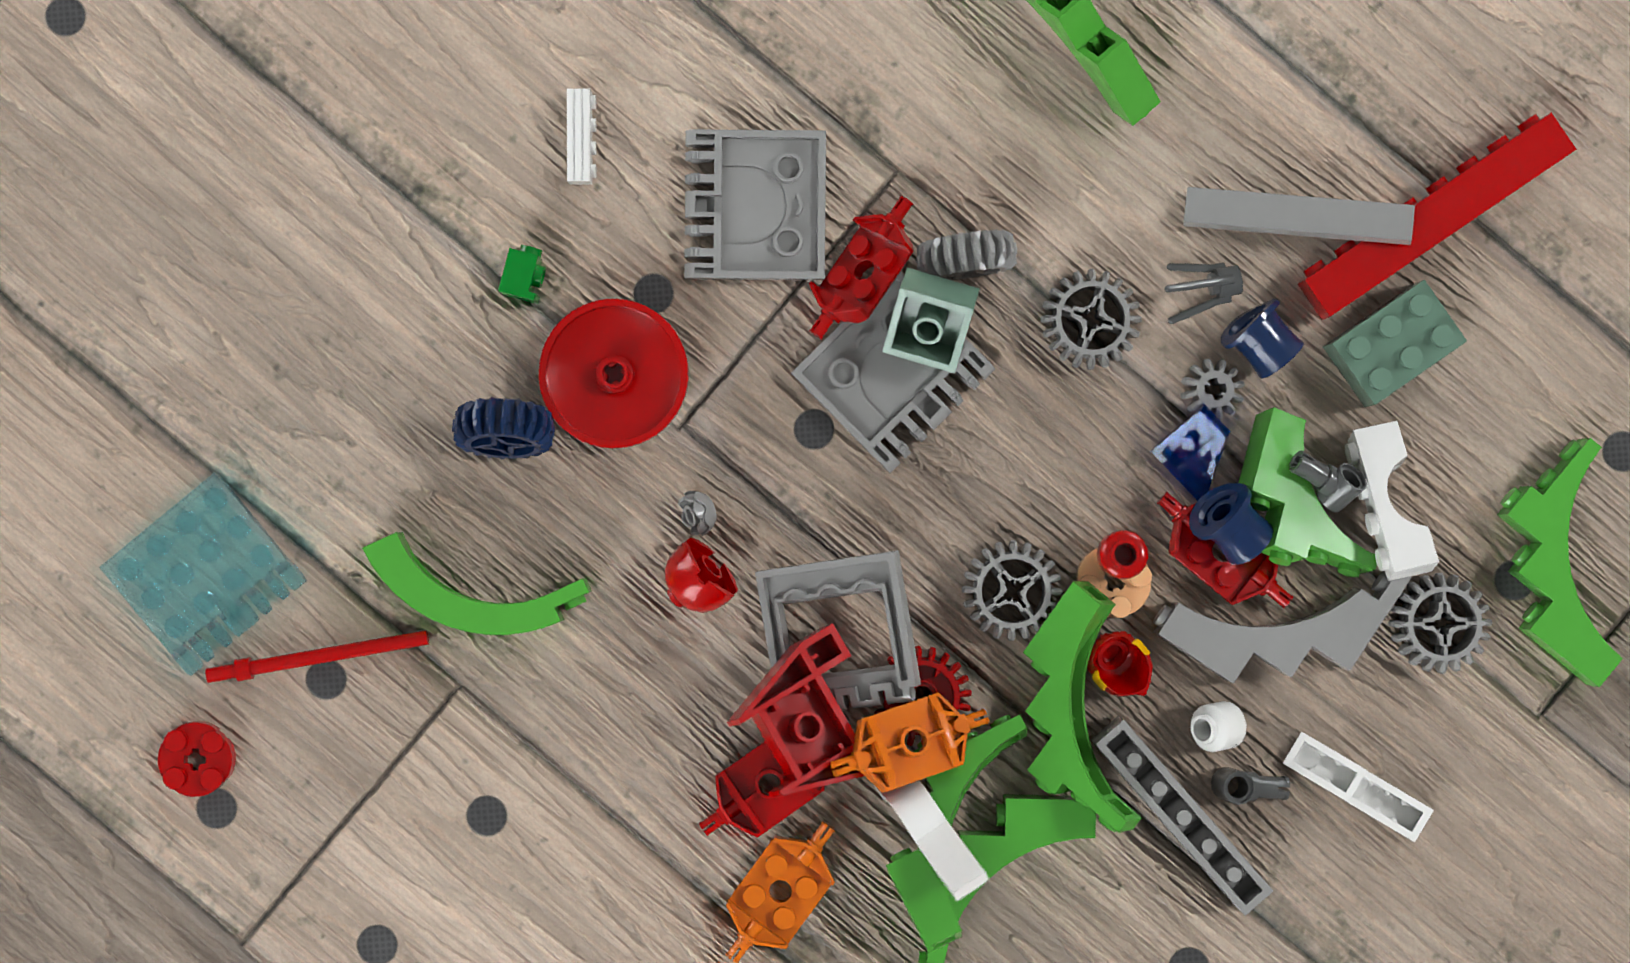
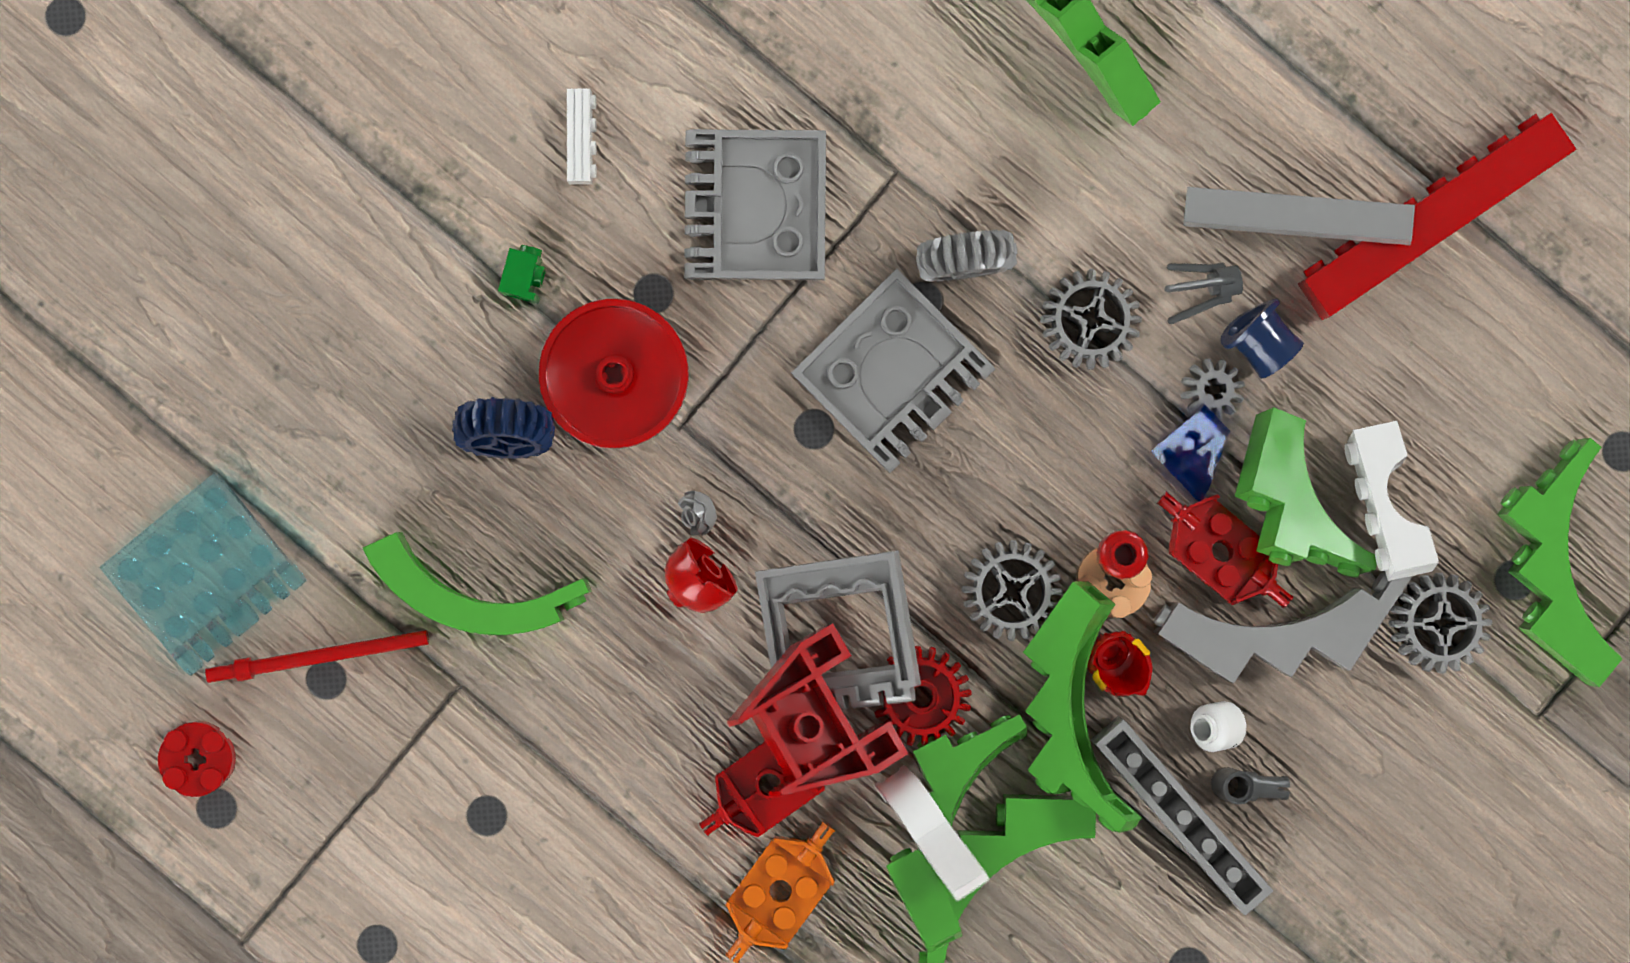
(876, 244): red plate -> none
(881, 747): orange plate -> none
(930, 320): sand green brick -> none
(1231, 522): dark blue piece -> none
(1333, 485): dark grey pin -> none
(1358, 787): white slope -> none
(1394, 344): sand green brick -> none

